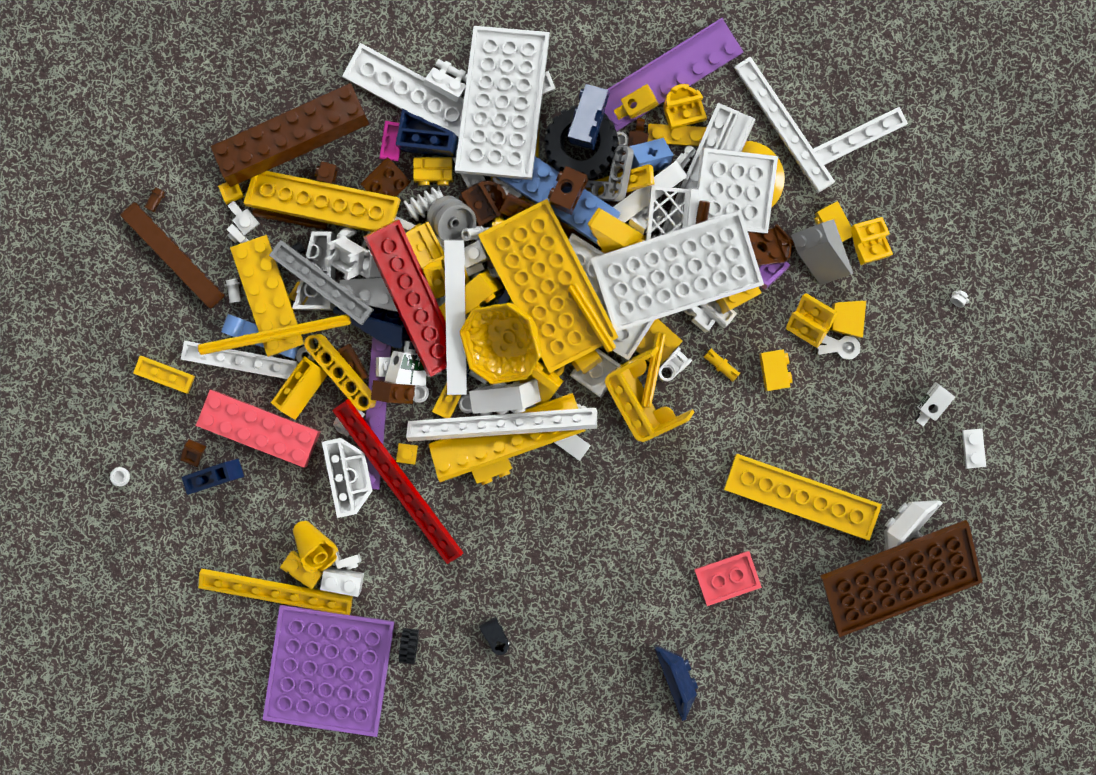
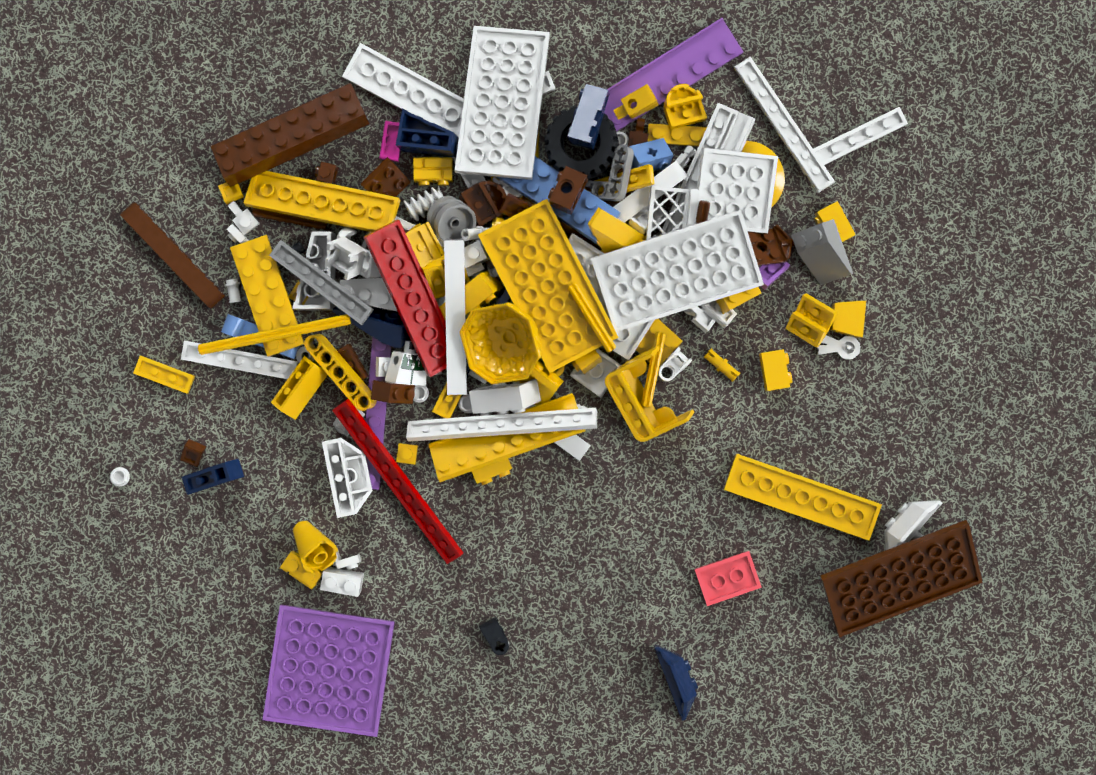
(154, 199): reddish brown pin -> none
(258, 428): coral brick -> none
(275, 592): yellow plate -> none
(408, 646): black tyre -> none
(444, 83): white plate -> none
(871, 240): yellow slope -> none
(938, 396): white torso -> none
(959, 298): white plate -> none
(974, 448): white plate -> none

